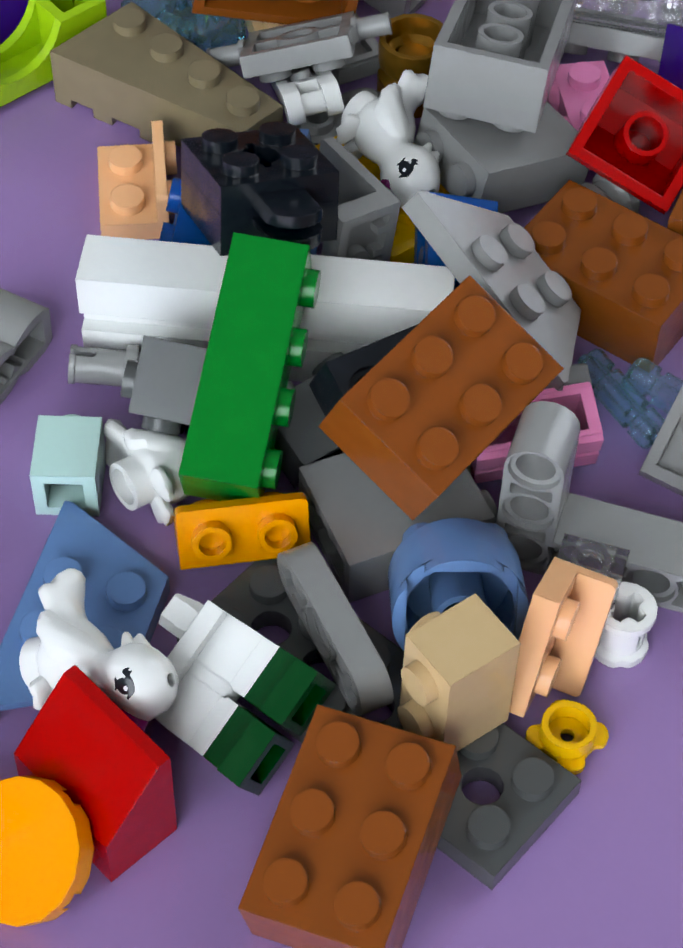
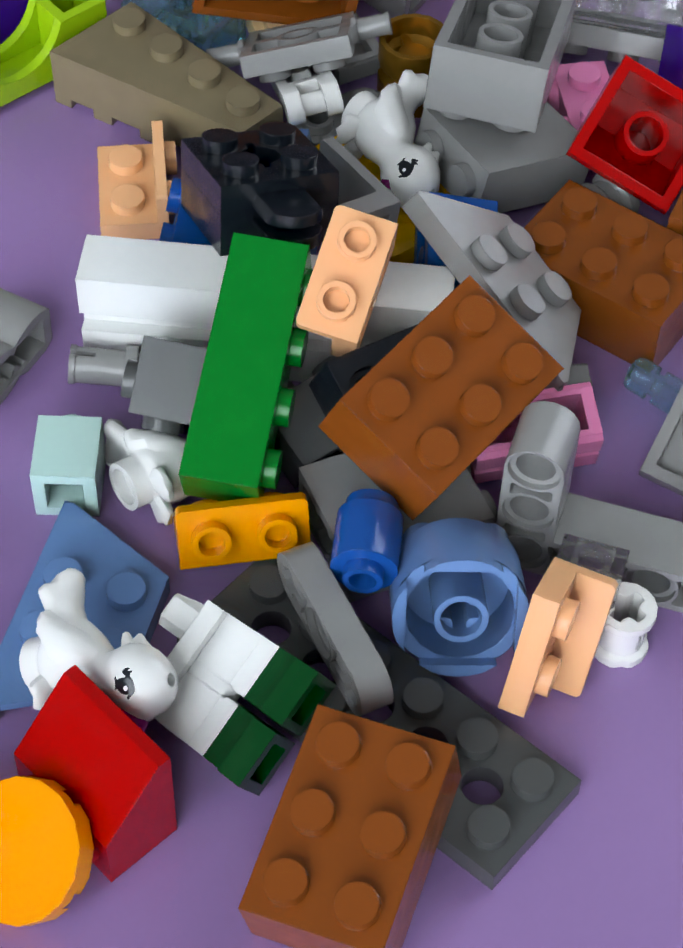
(347, 278): none -> light nougat bracket
(367, 541): none -> blue brick
(457, 674): tan brick -> none
(572, 719): yellow plate -> none
(622, 399): clear light blue axle -> none

